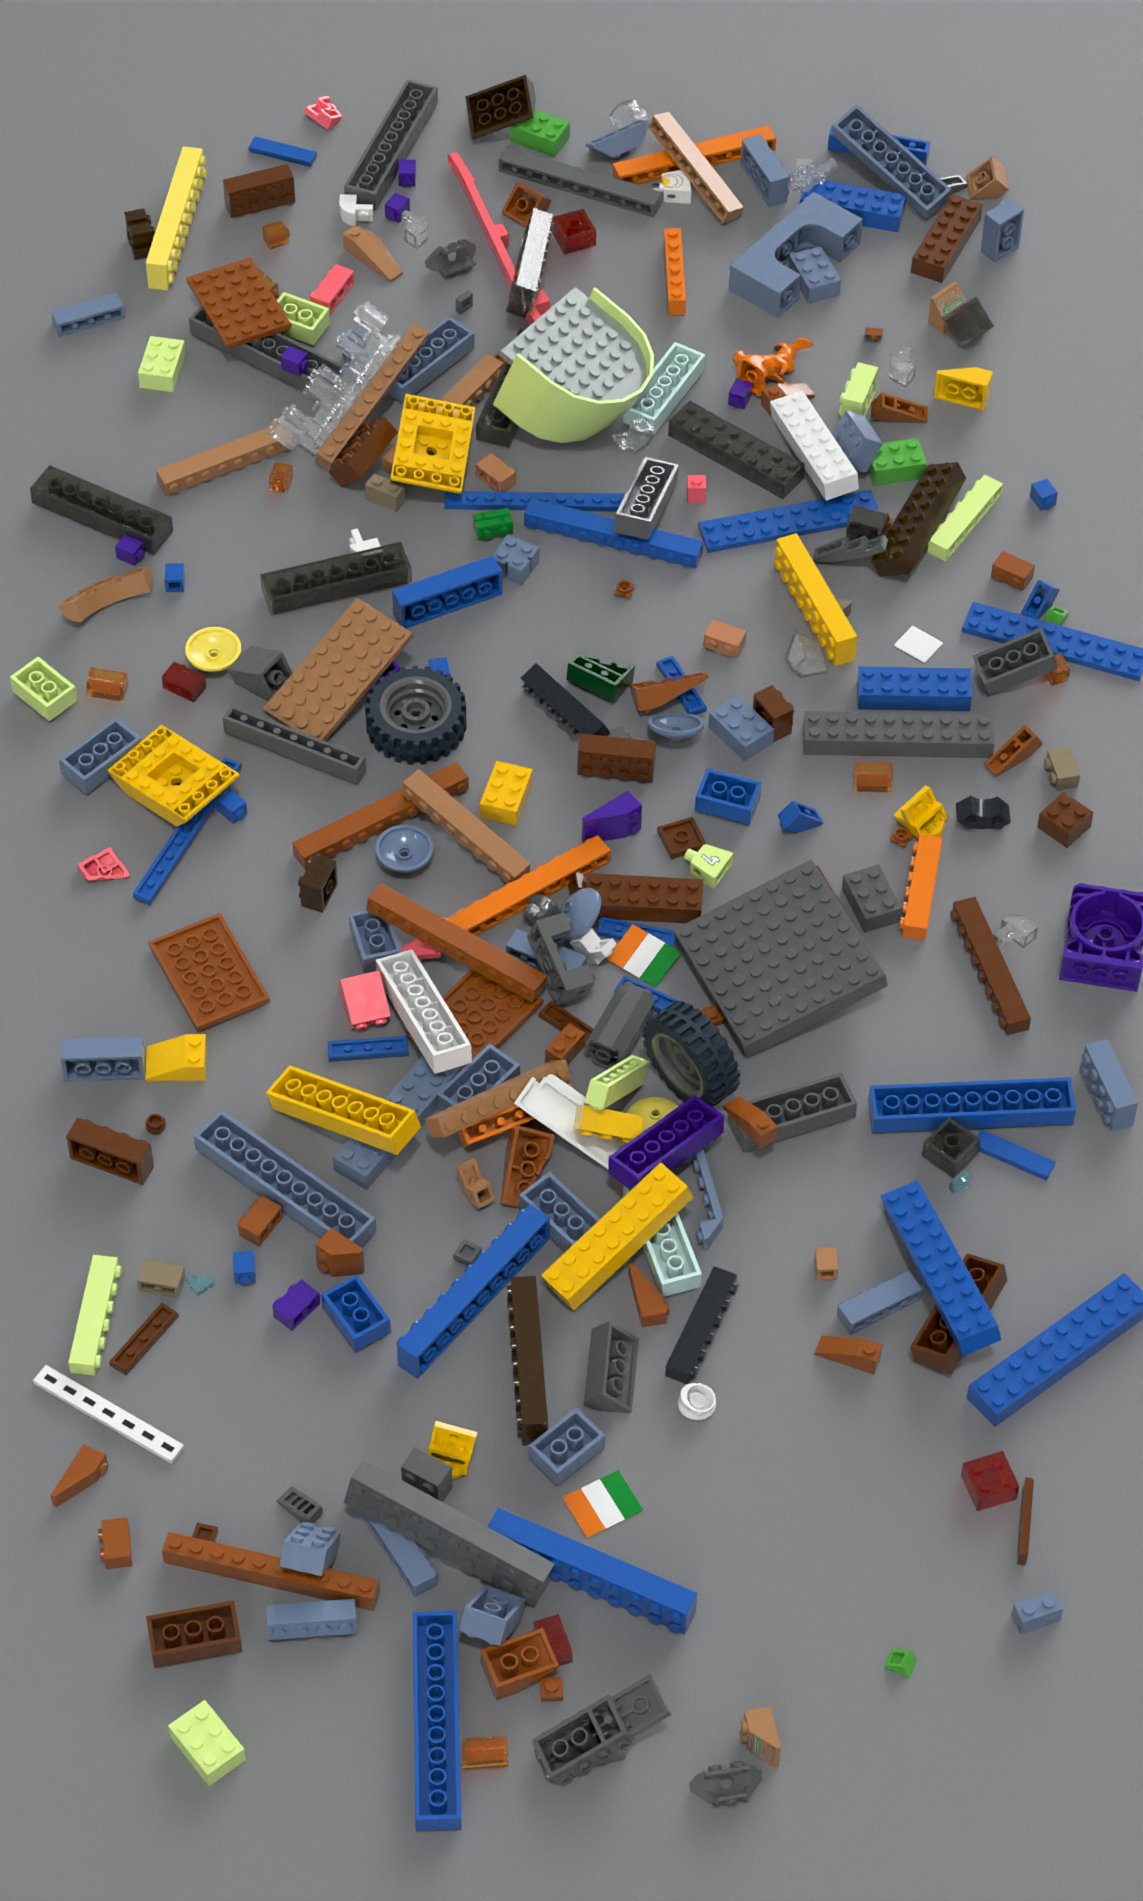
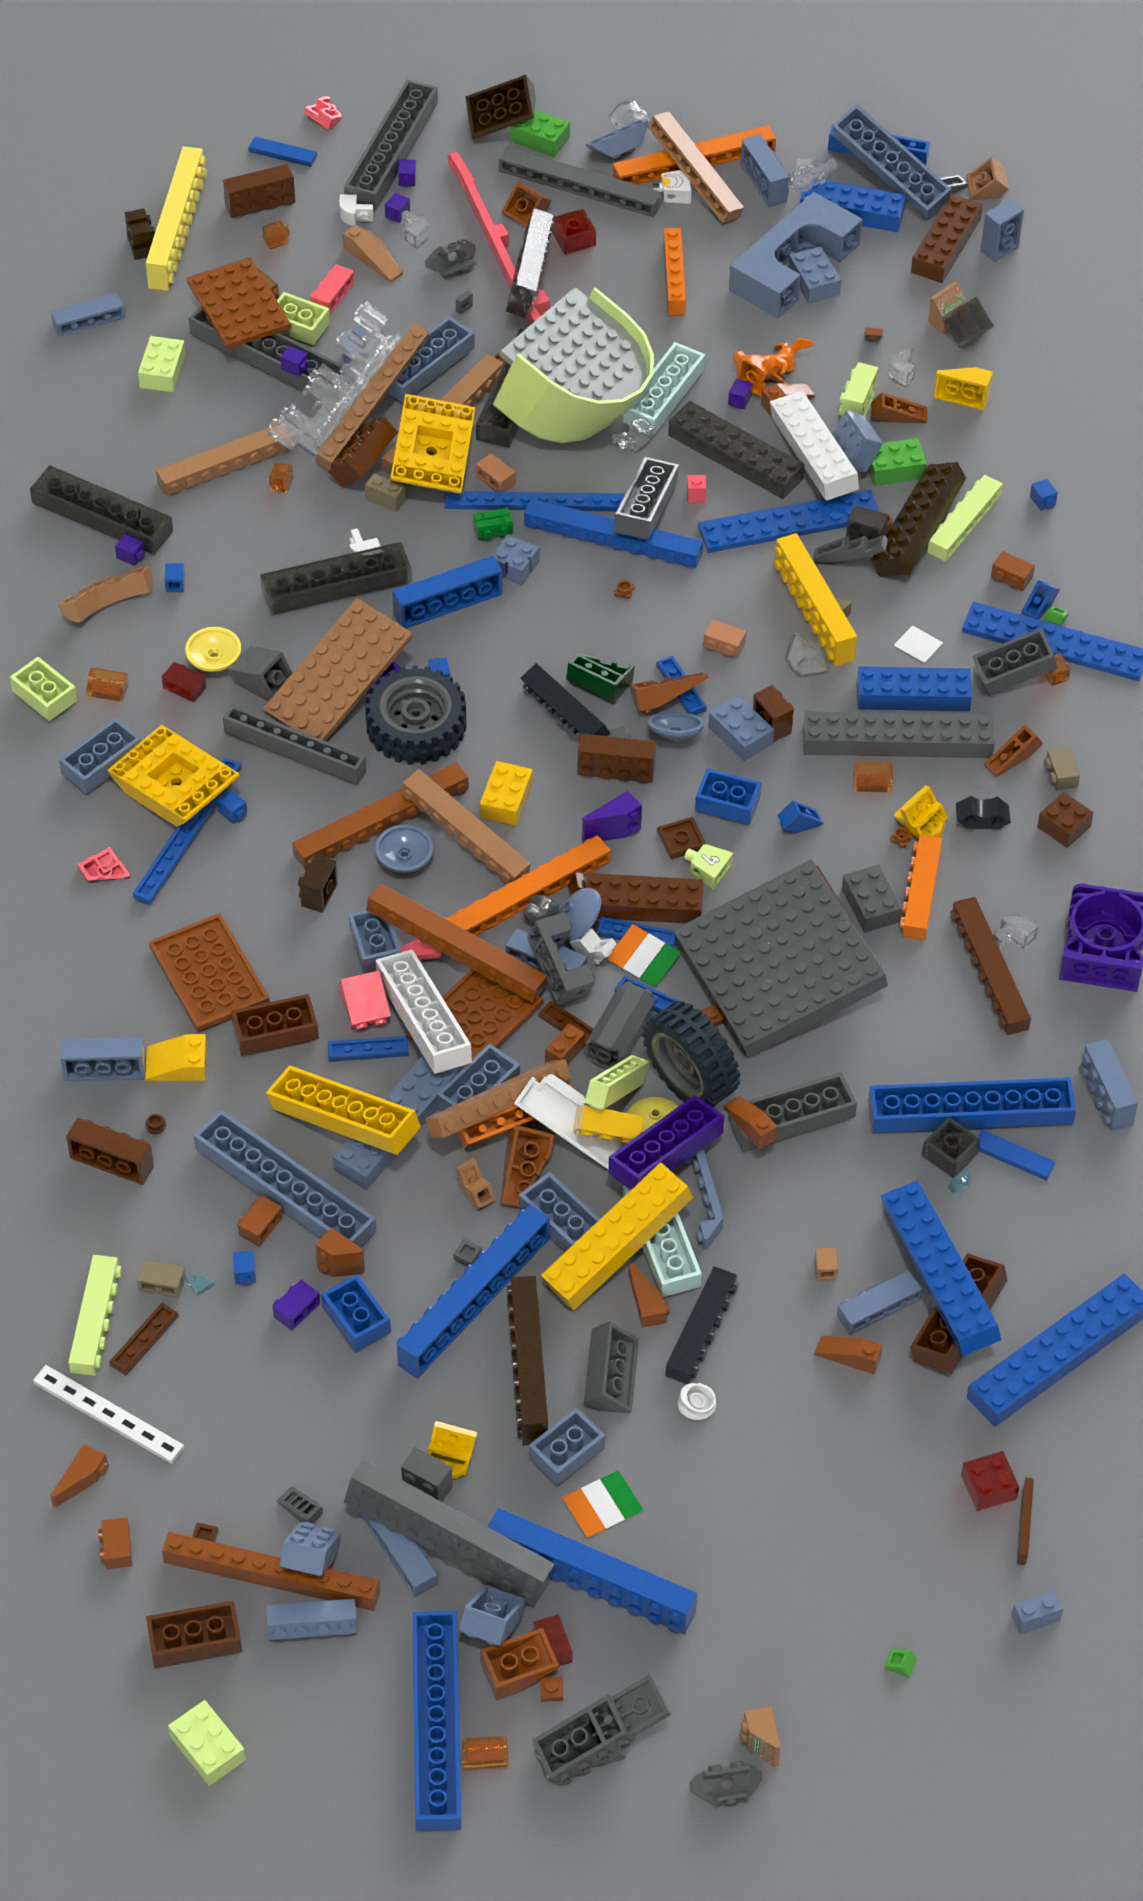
(275, 1024): none -> reddish brown brick

